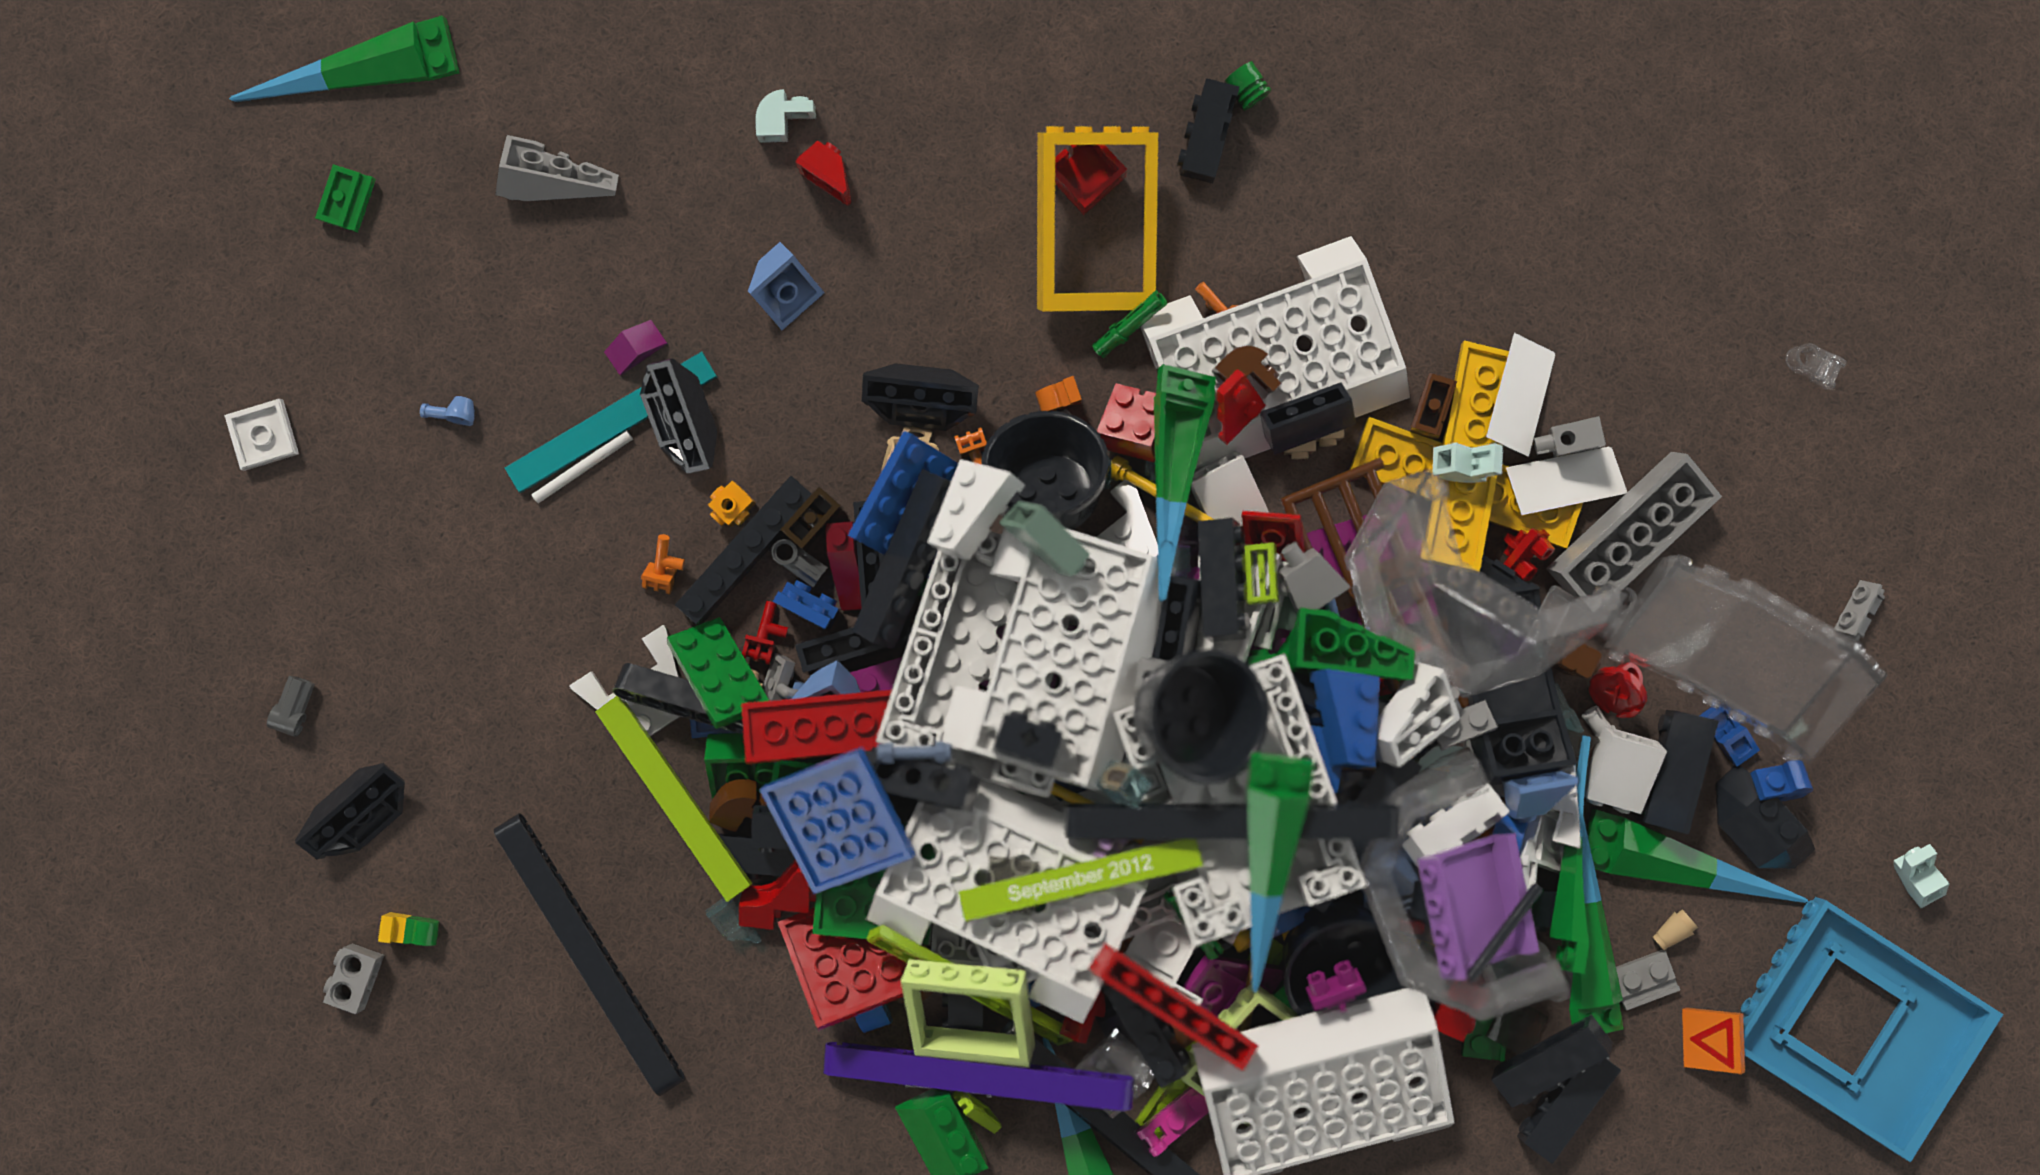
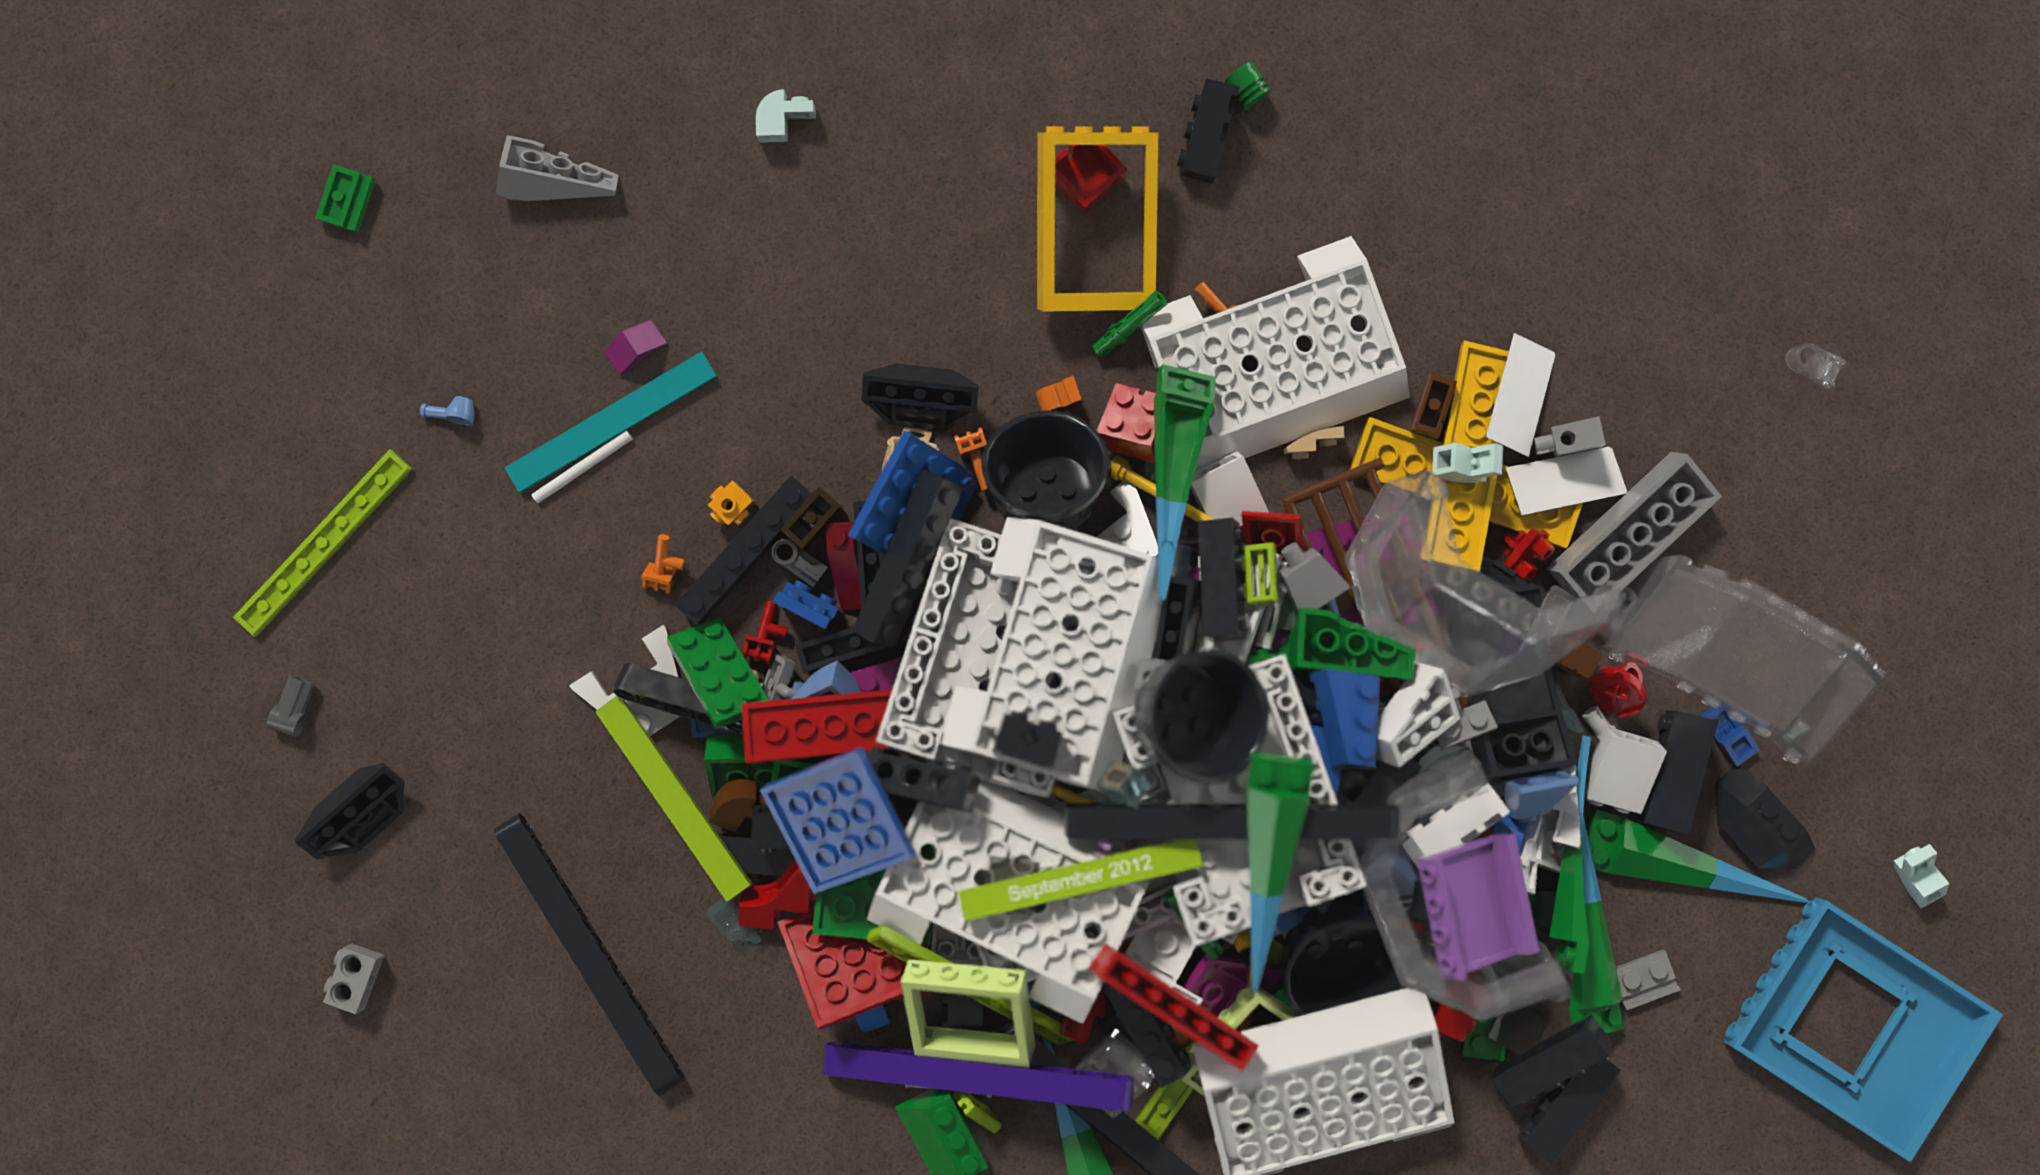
(261, 434): white plate -> none
(322, 543): none -> lime tile
(399, 56): green plate -> none
(408, 929): leg -> none
(679, 415): black wedge -> none
(783, 286): medium blue slope -> none
(825, 169): red slope -> none
(887, 752): sand blue bar -> none
(971, 507): white wedge -> none
(1045, 537): sand green slope -> none
(1174, 1120): dark pink plate -> none
(1237, 405): red wing -> none
(1248, 361): reddish brown brick -> none
(1308, 418): black brick -> none
(1335, 990): magenta hips -> none
(1503, 933): black bar -> none
(1675, 930): tan cone -> none
(1713, 1040): orange tile -> none
(1782, 781): blue brick -> none
(1864, 600): light grey hinge -> none

